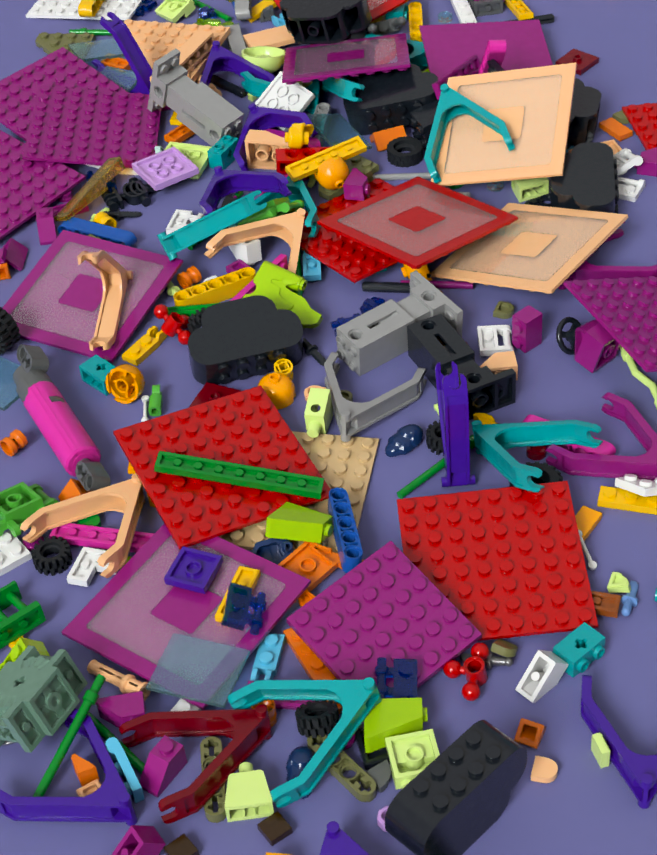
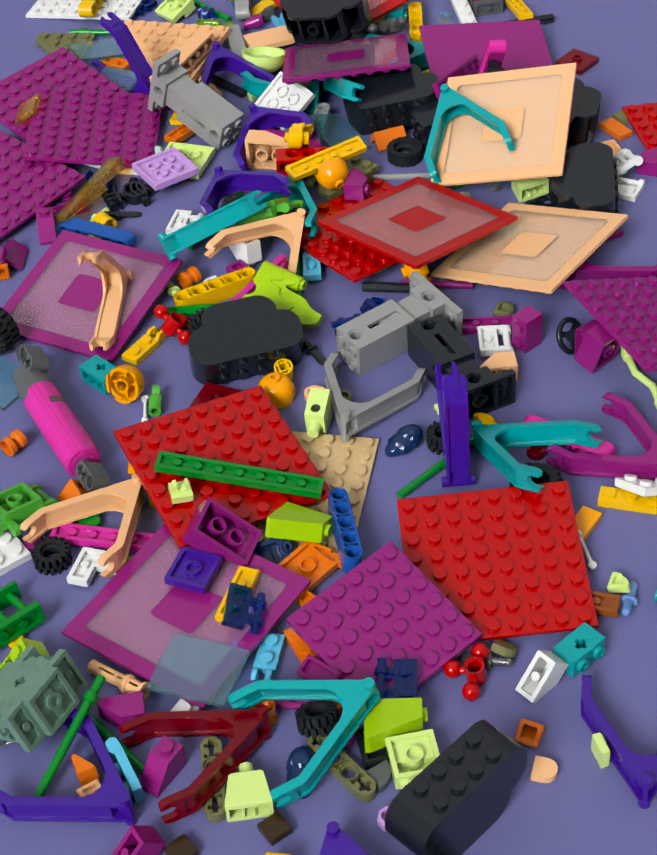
(28, 108): none -> clear yellow piece
(180, 491): none -> yellowish green tile
(221, 533): none -> magenta slope
(222, 152): teal brick -> none
(253, 22): none -> magenta cone
(317, 670): none -> magenta tile
(470, 324): none -> magenta tile

